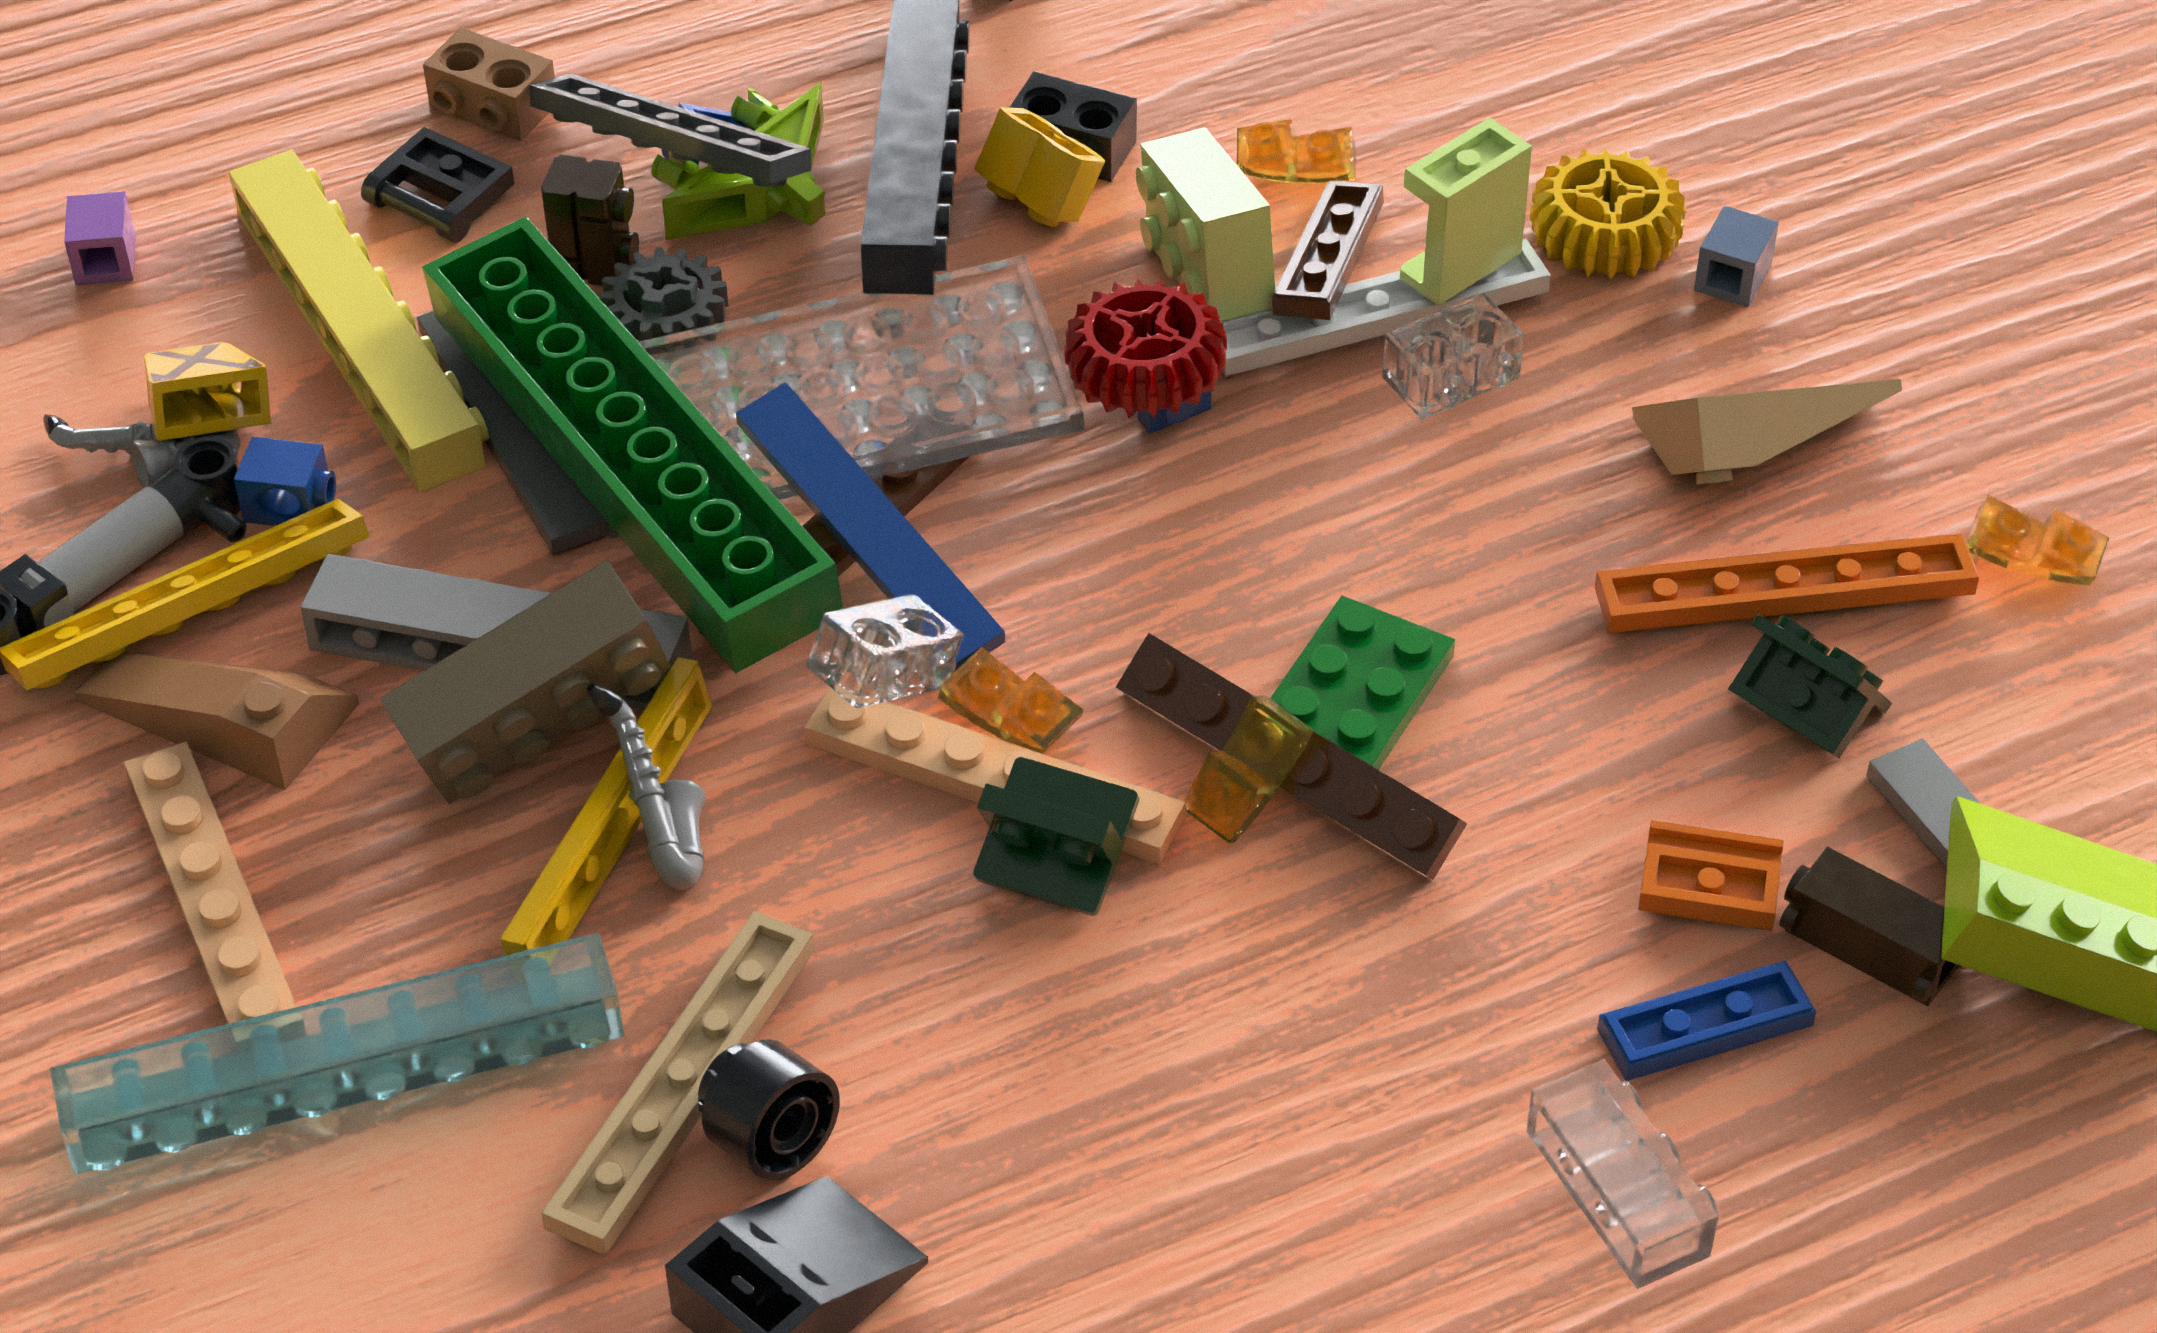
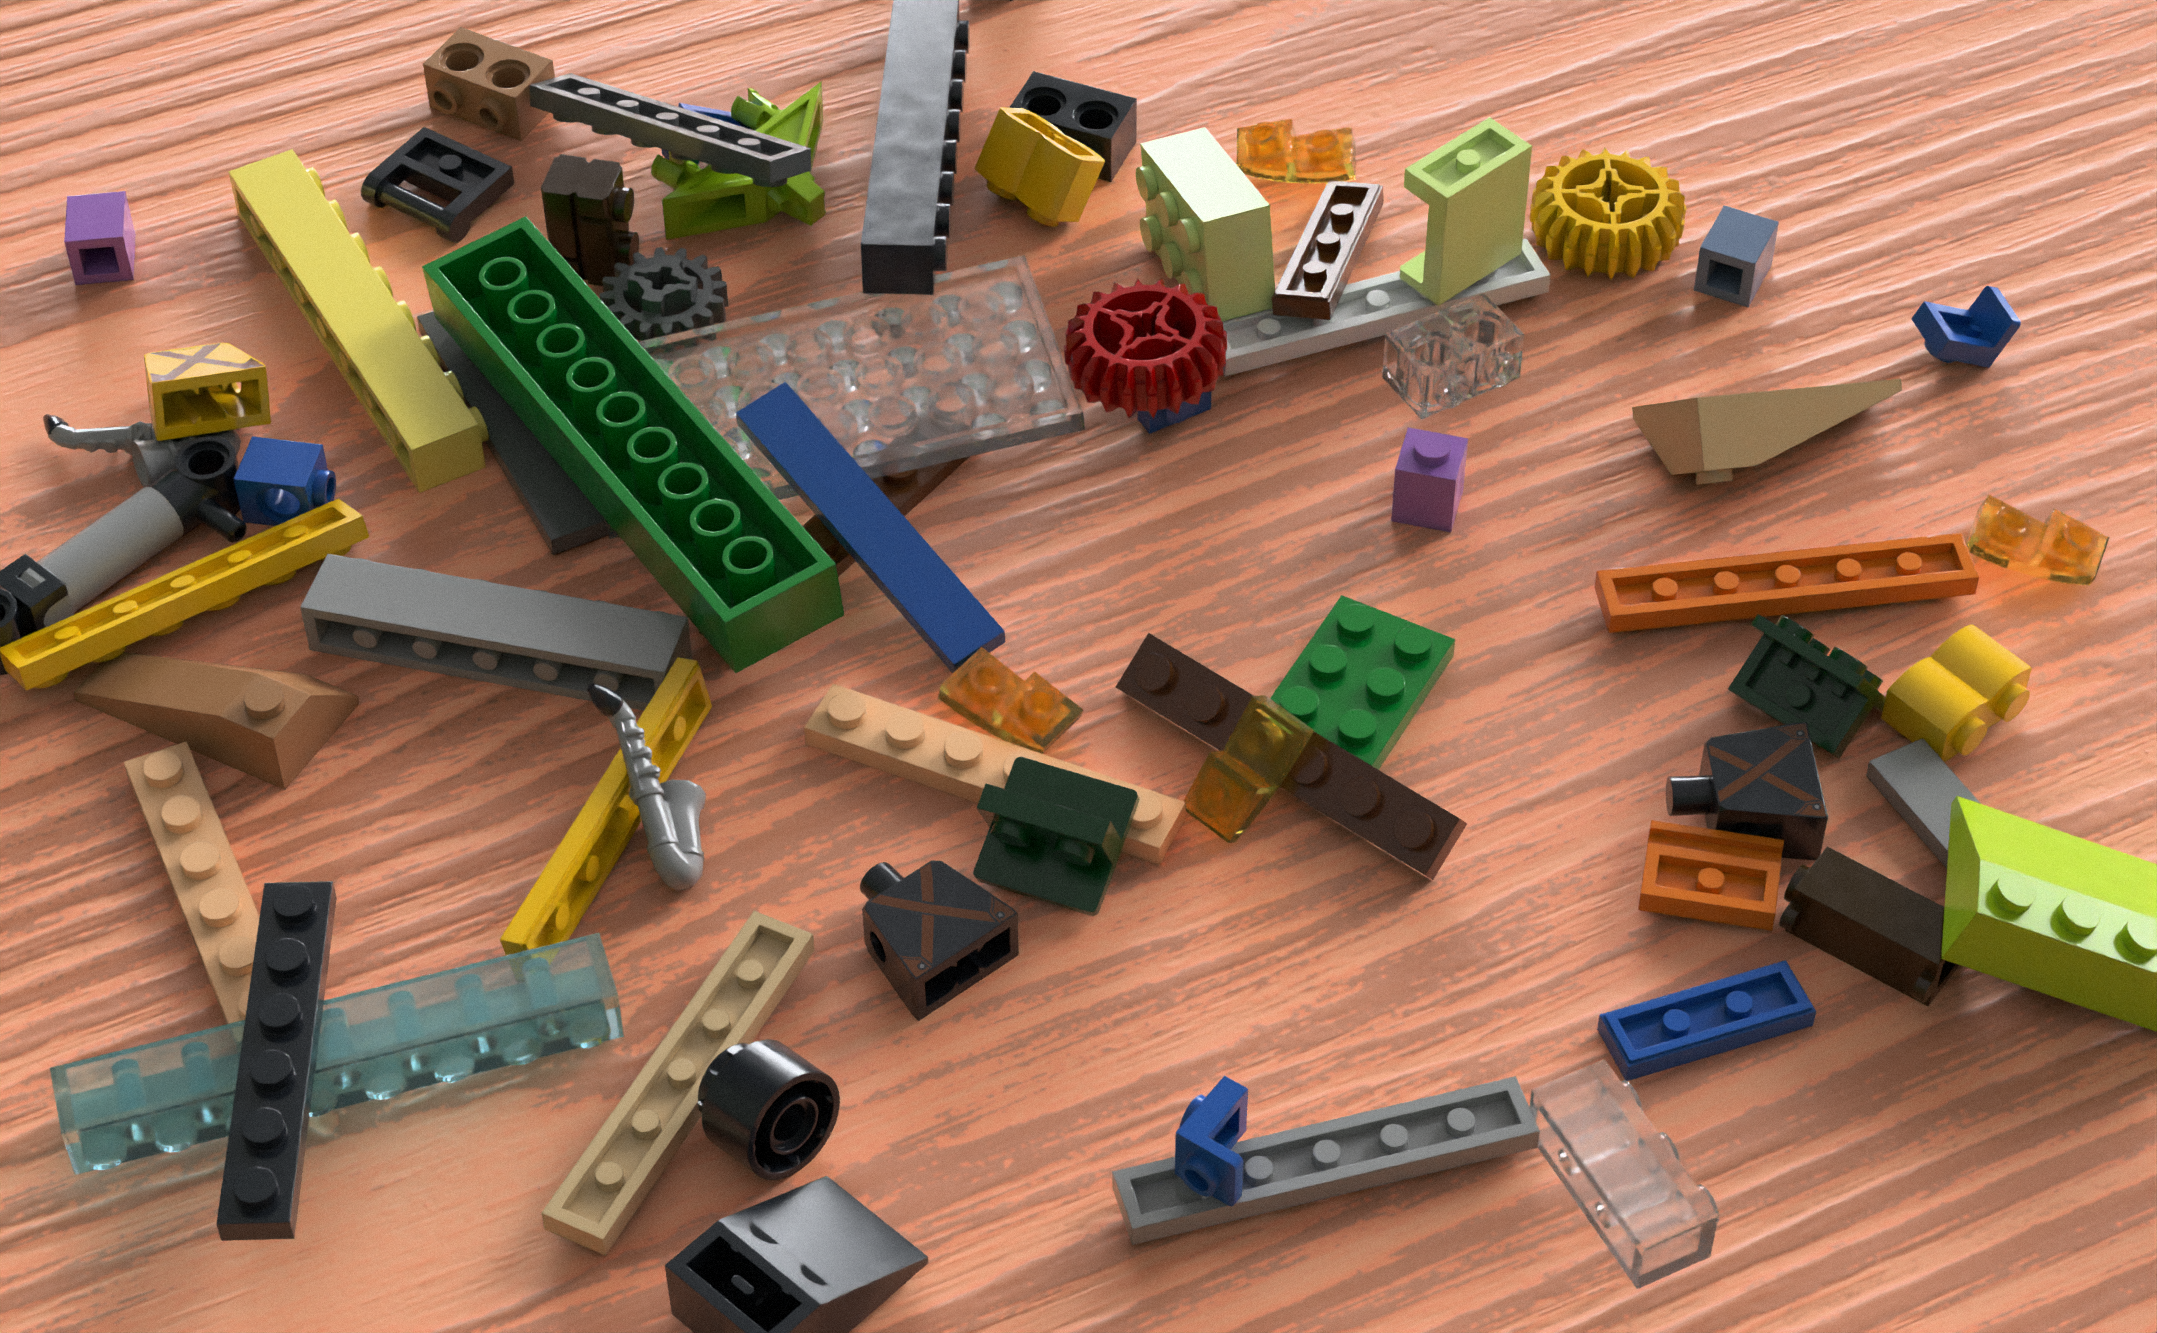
(277, 1063): none -> black plate
(526, 683): dark tan brick -> none
(884, 650): clear brick -> none
(934, 932): none -> black torso
(1205, 1142): none -> blue bracket
(1336, 1158): none -> light grey plate
(1429, 479): none -> medium lavender brick
(1758, 787): none -> black torso
(1958, 693): none -> yellow brick
(1968, 335): none -> blue bracket

